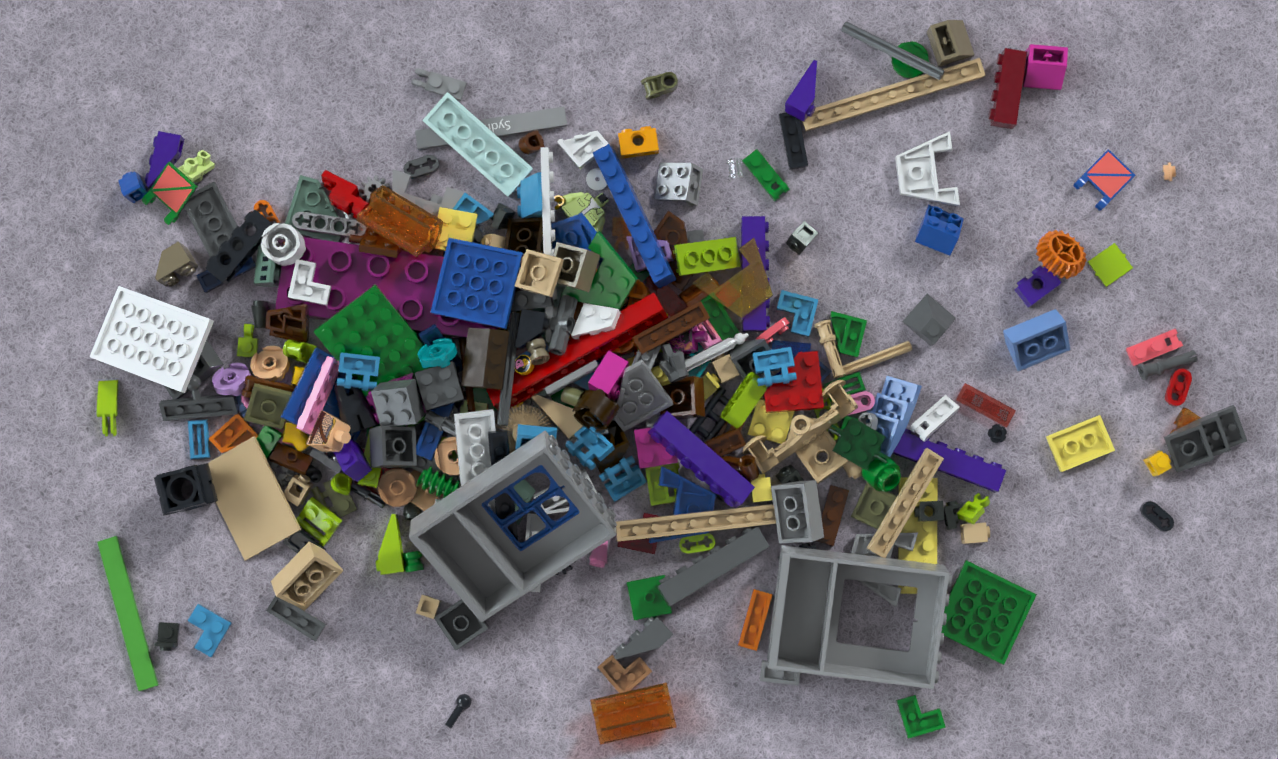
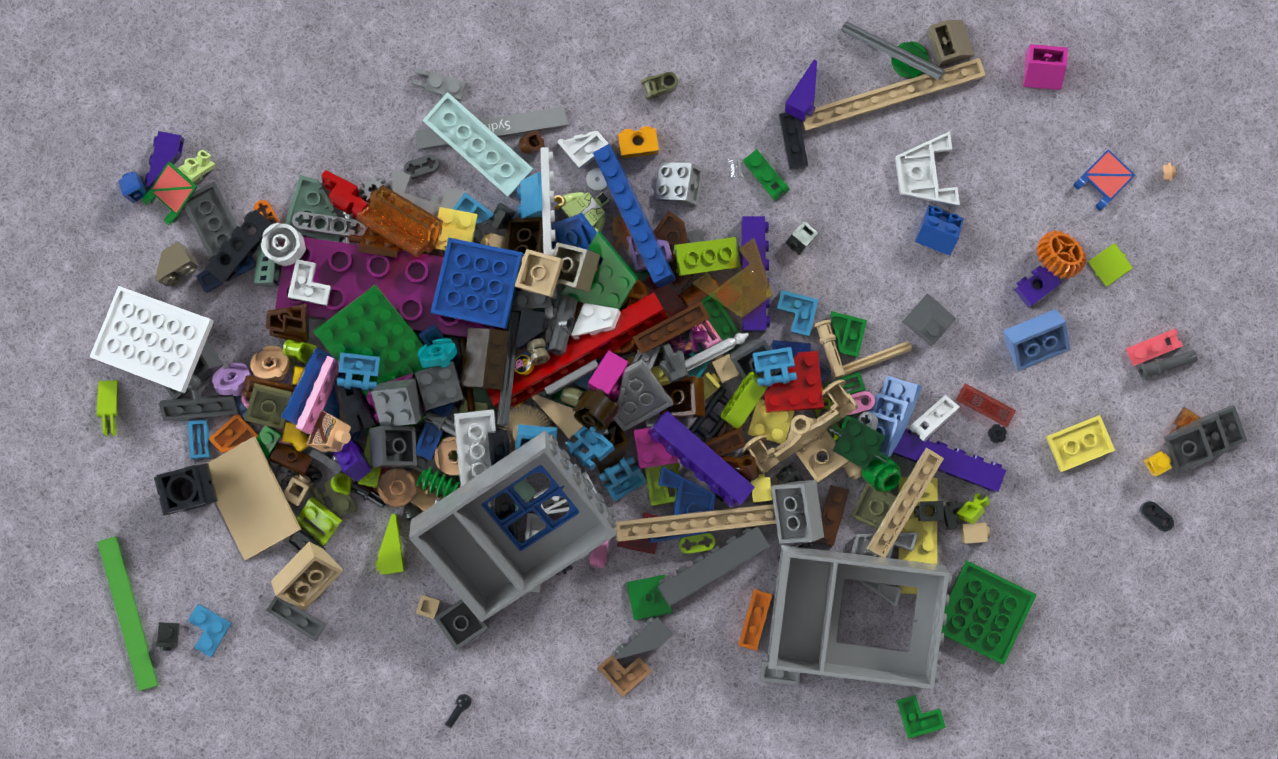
(247, 345): lime plate -> none
(259, 312): pearl dark grey cone -> none
(413, 561): green wheel -> none
(633, 713): clear orange brick -> none
(779, 327): coral plate -> none
(1008, 88): dark red brick -> none
(1178, 388): red plate -> none

